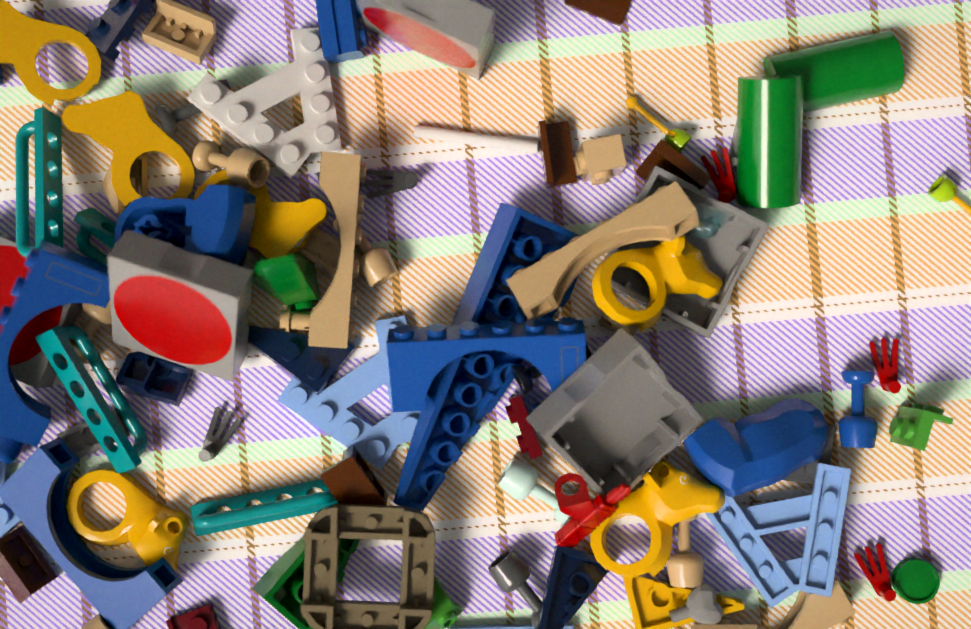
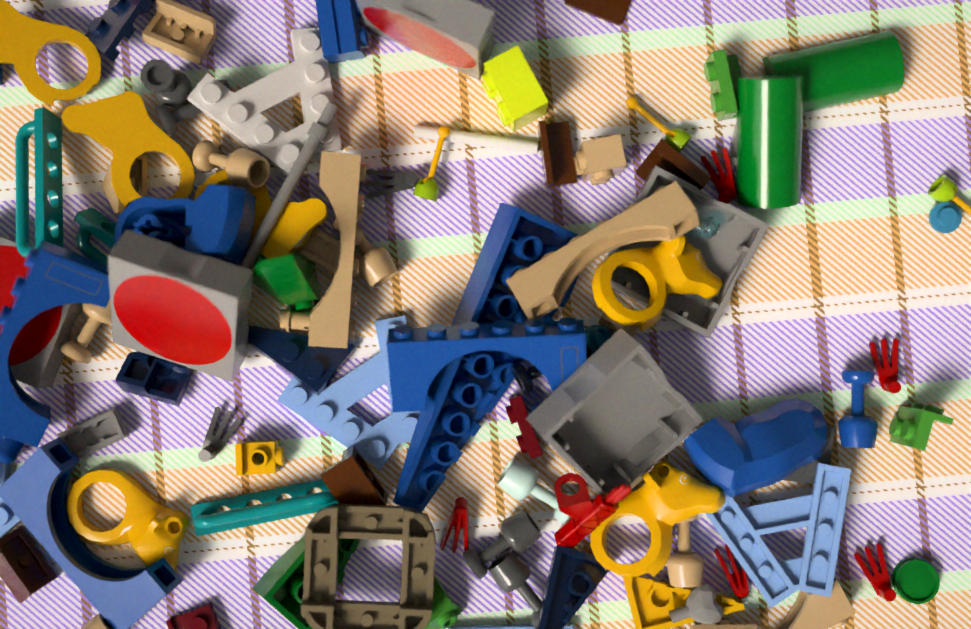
(56, 342): teal piece -> none
(168, 84): none -> dark grey piece
(245, 457): none -> yellow brick
(317, 134): none -> light grey bar
(428, 186): none -> hinge
(459, 519): none -> red piece
(514, 89): none -> neon yellow brick
(518, 533): none -> dark grey piece
(596, 337): none -> dark azure plate
(723, 76): none -> bright green bracket
(739, 579): none -> red piece
(945, 217): none -> dark azure plate

